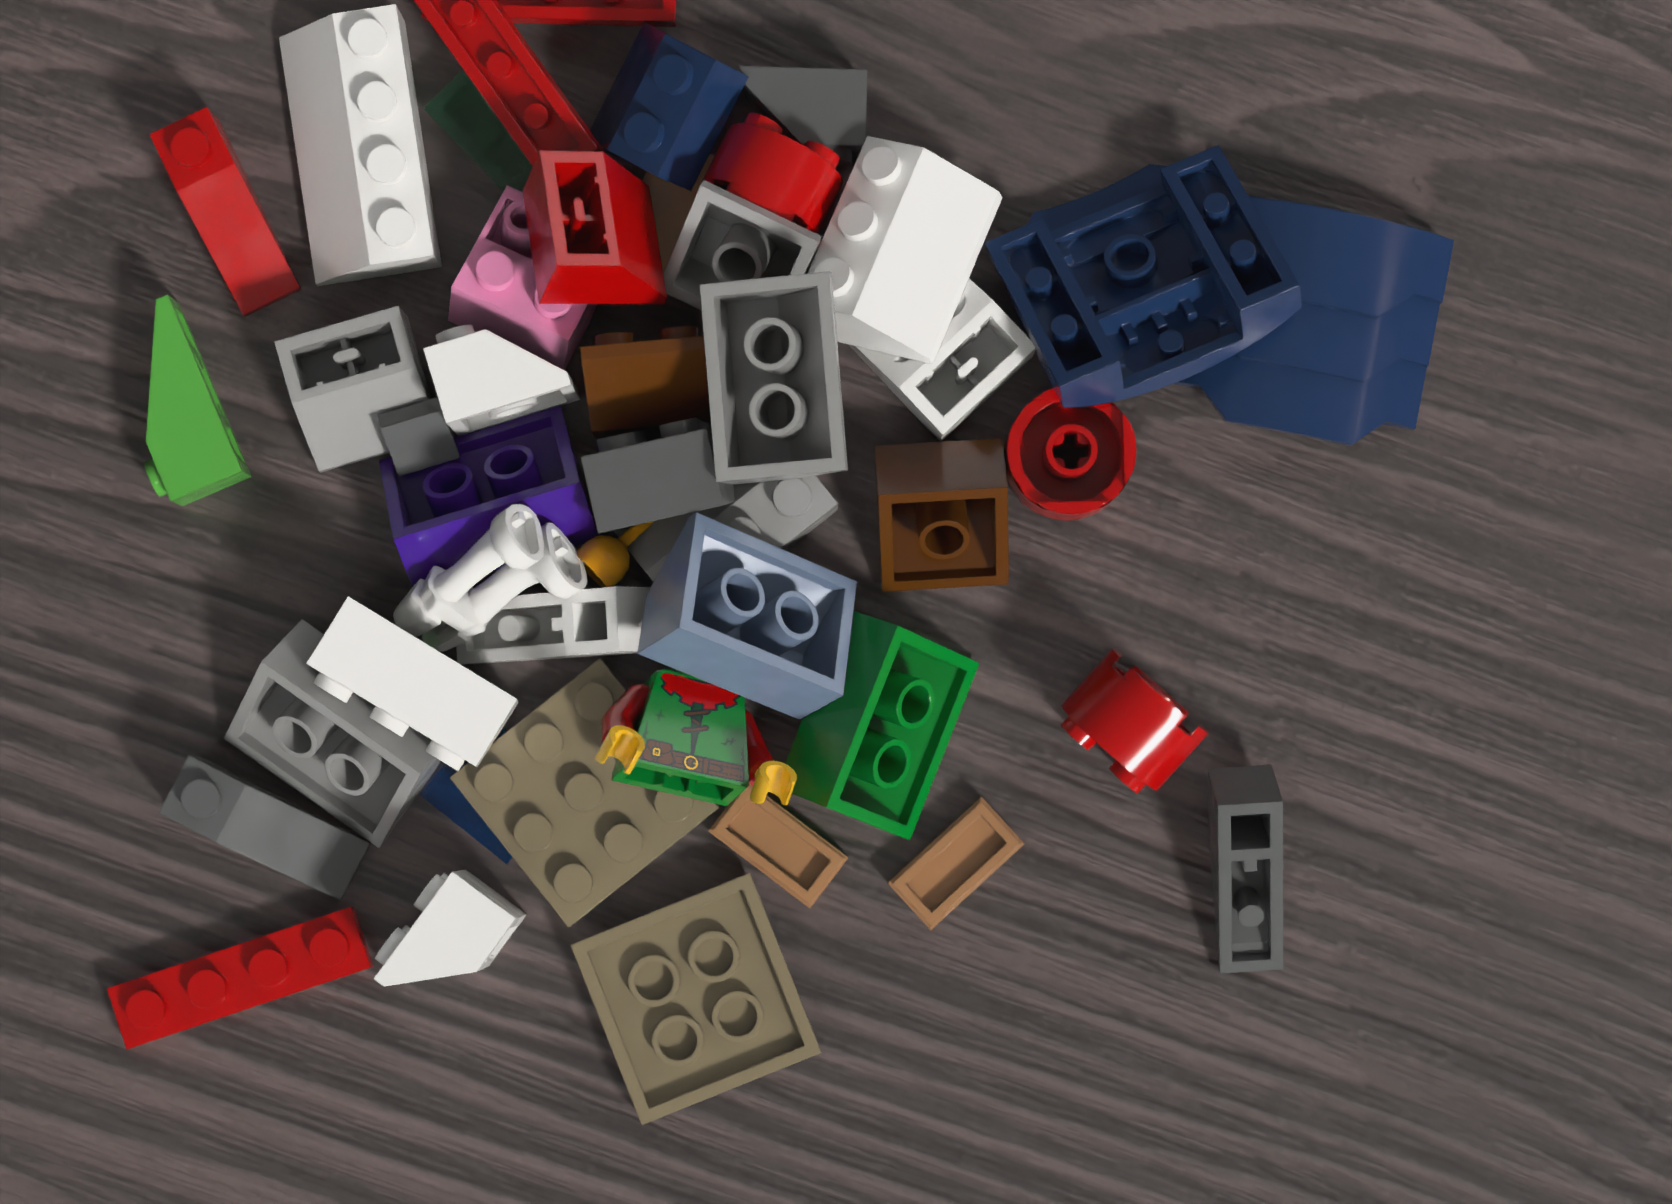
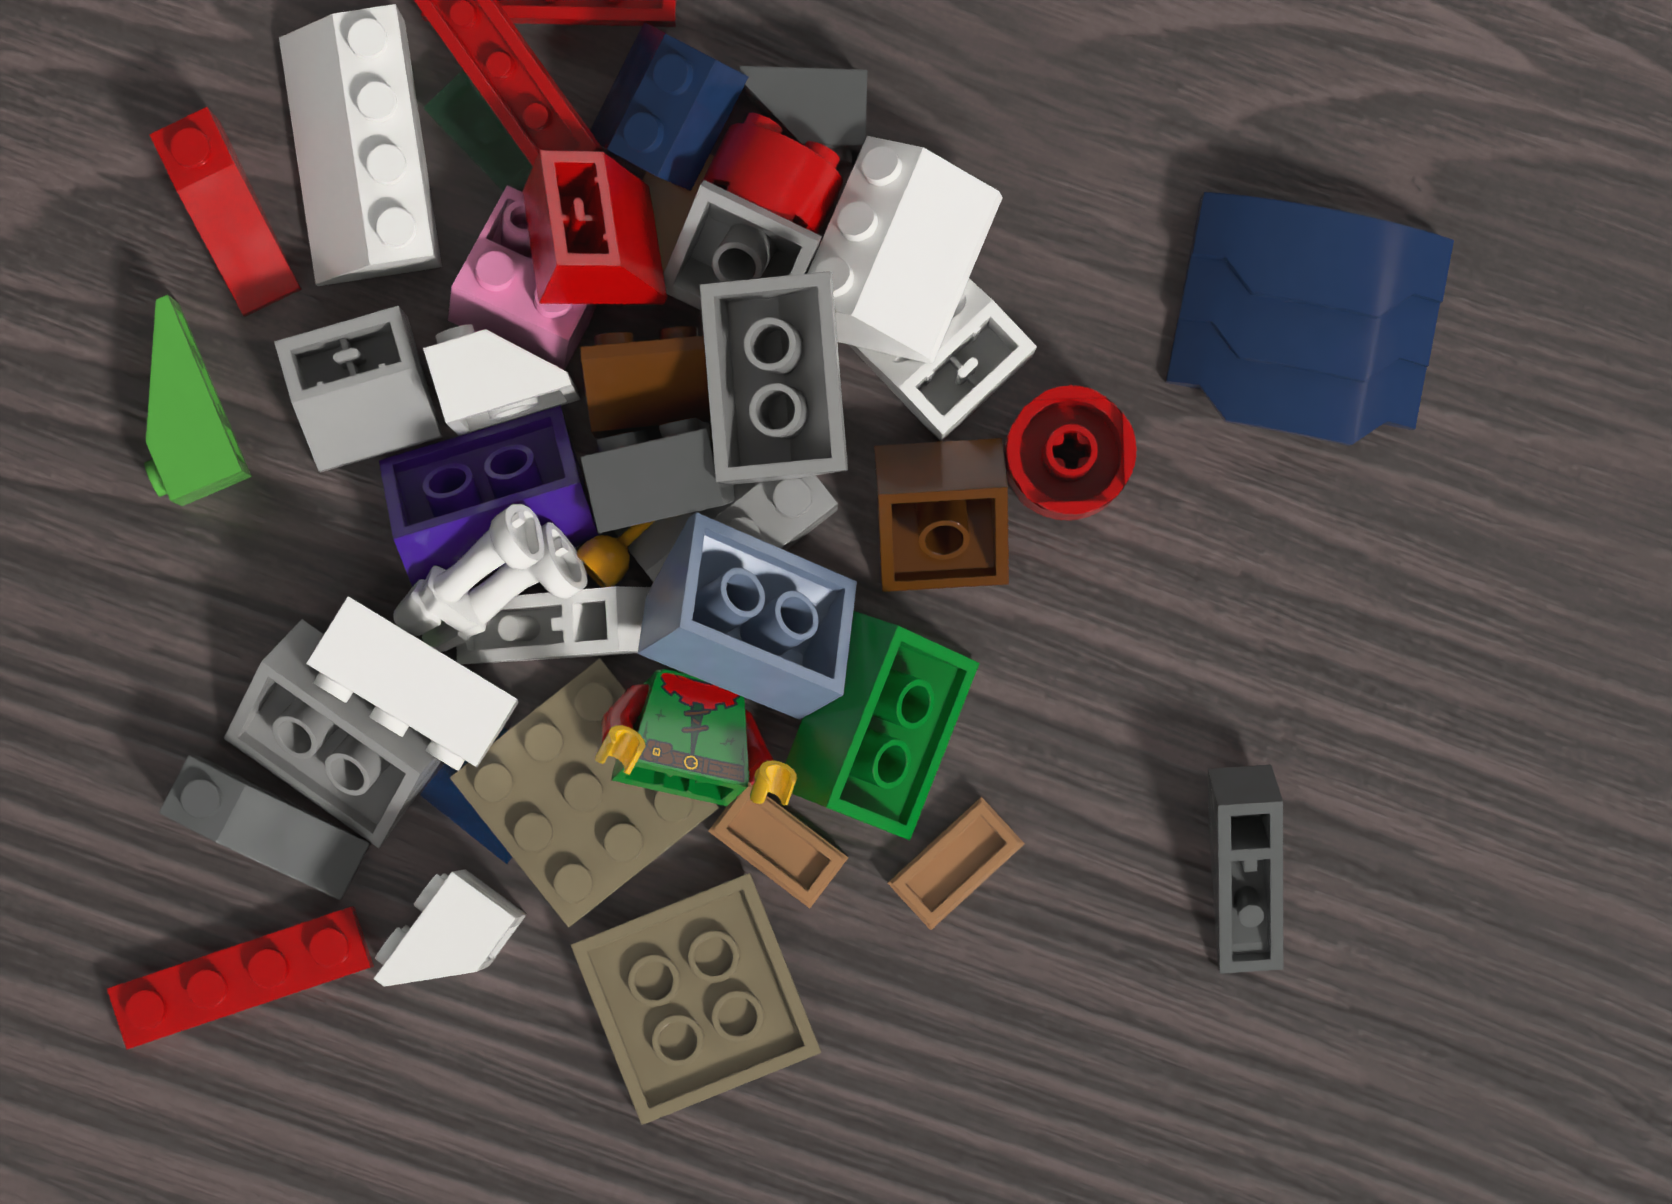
(418, 436): dark grey tile -> none
(1131, 722): red brick -> none
(1145, 280): dark blue slope -> none

